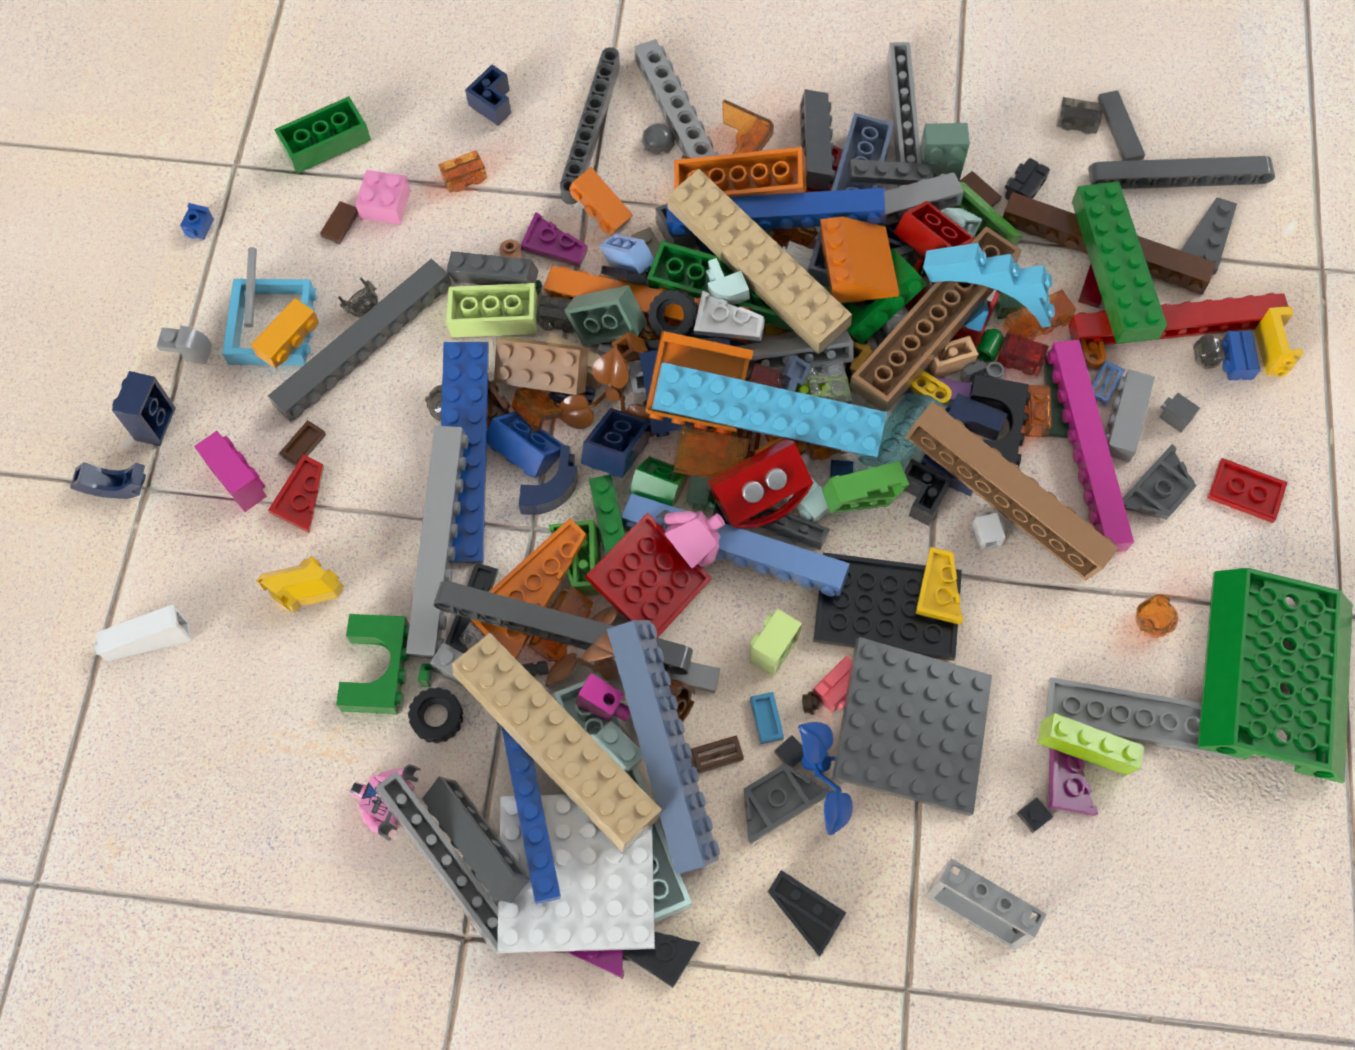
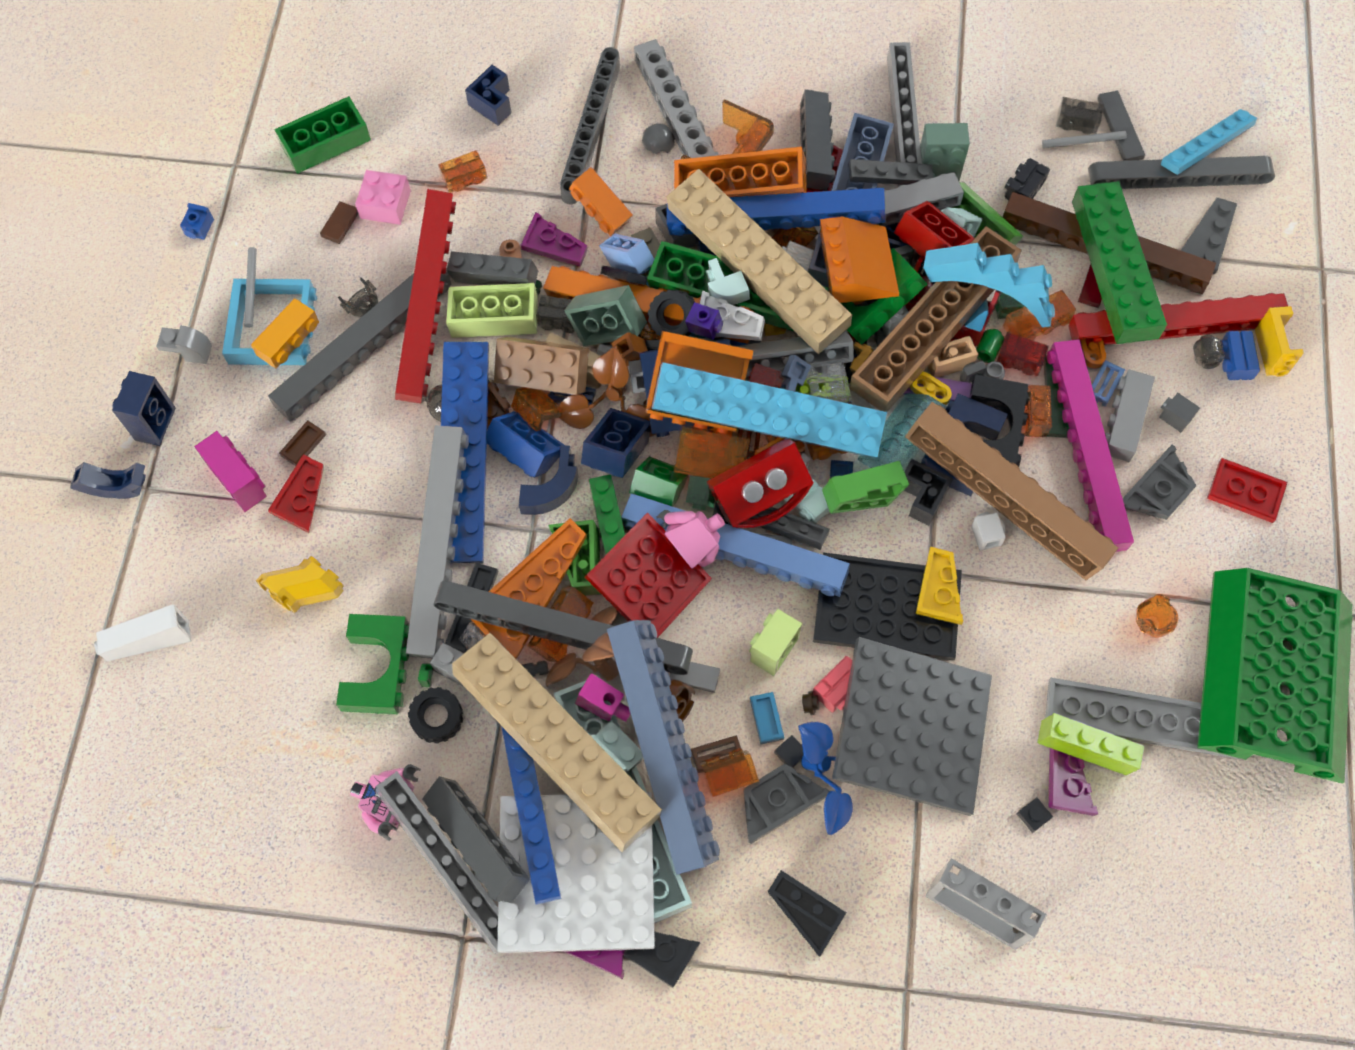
(424, 295): none -> red brick
(704, 321): none -> dark purple brick
(729, 772): none -> clear orange brick
(980, 187): reddish brown tile -> none
(1084, 139): none -> light grey bar
(1208, 141): none -> medium azure plate

